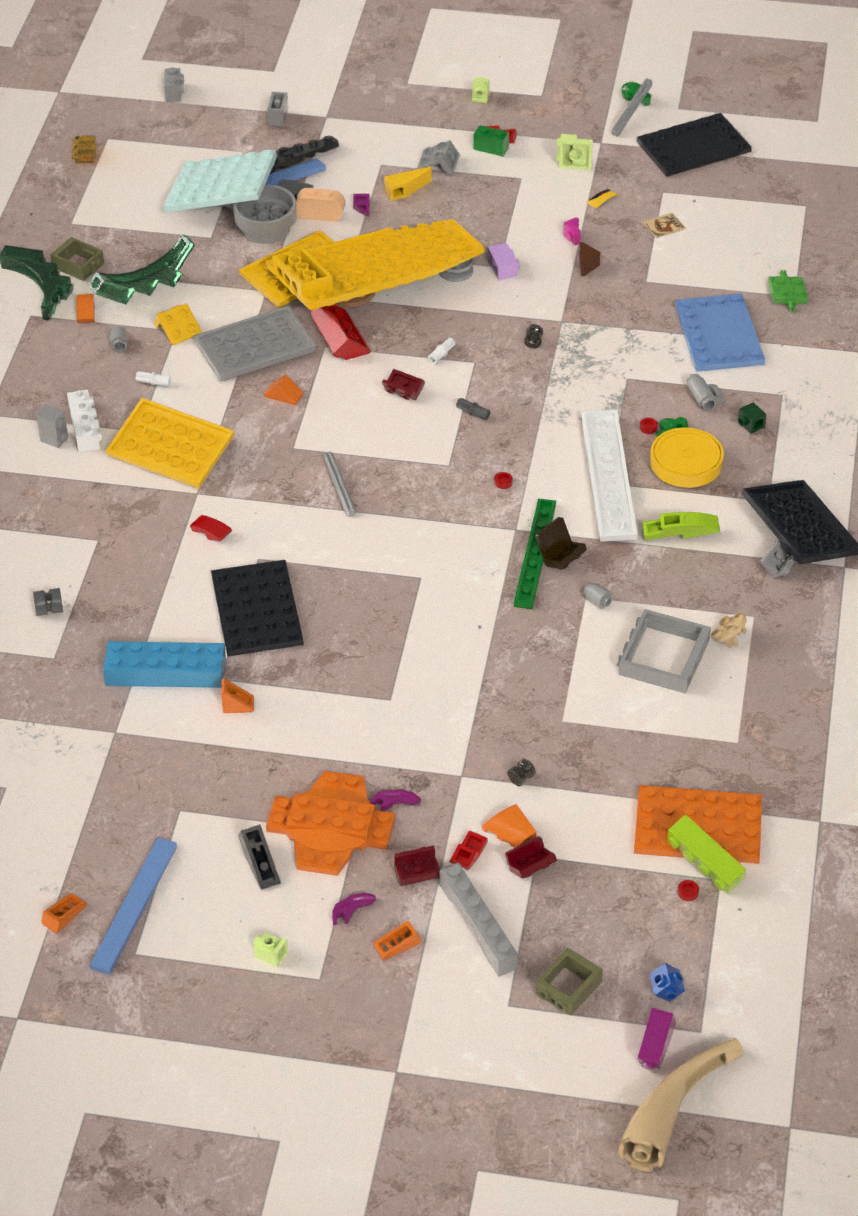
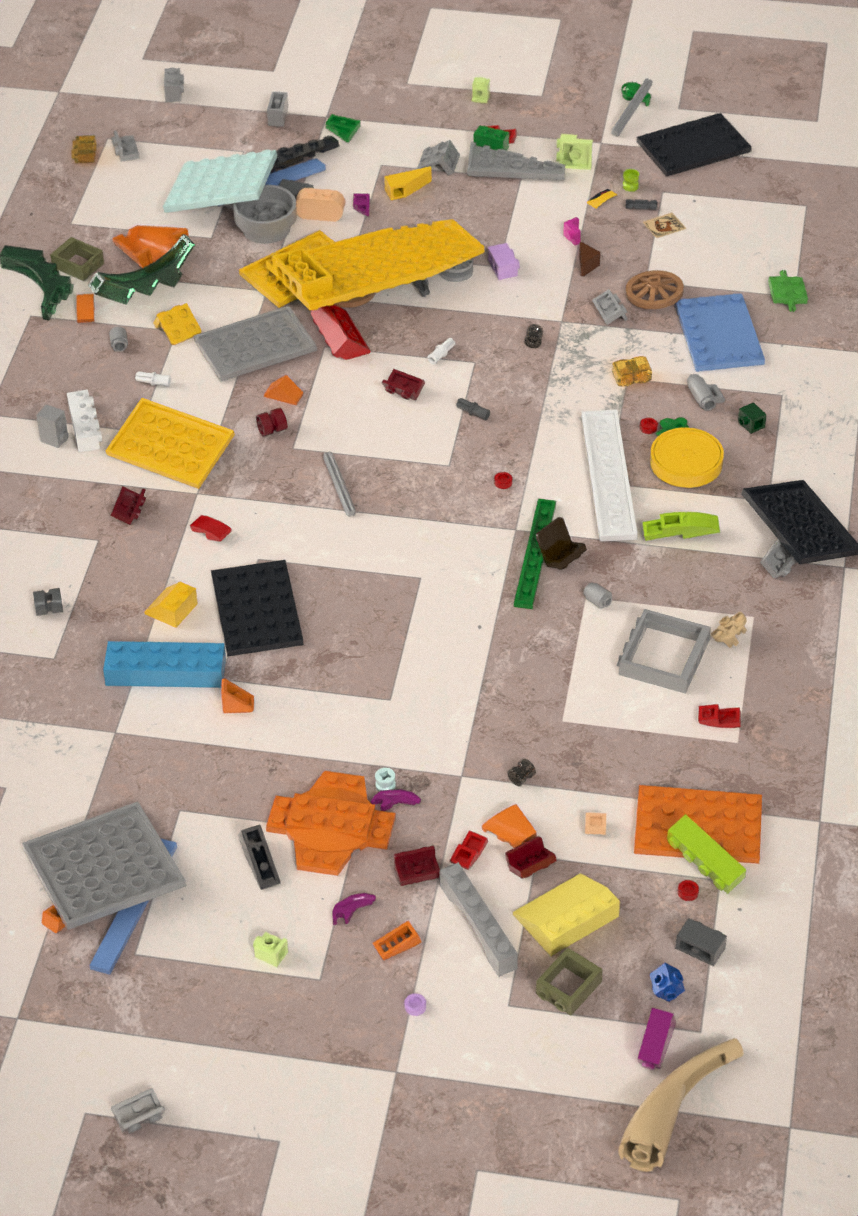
(103, 865): none -> light grey plate
(125, 147): none -> light grey bracket
(127, 505): none -> dark red bracket
(137, 1110): none -> light grey bracket
(148, 243): none -> orange cone
(173, 604): none -> yellow slope
(271, 422): none -> dark red wheel
(342, 126): none -> green wing
(389, 782): none -> light aqua wheel
(415, 1004): none -> lavender tile
(422, 285): none -> dark grey axle
(508, 164): none -> light grey wing
(568, 913): none -> light yellow slope
(595, 823): none -> light nougat plate
(609, 306): none -> light grey bracket
(631, 179): none -> lime wheel
(632, 371): none -> clear yellow brick
(641, 204): none -> black axle
(653, 284): none -> medium nougat wheel
(701, 942): none -> dark grey brick
(723, 718): none -> red slope

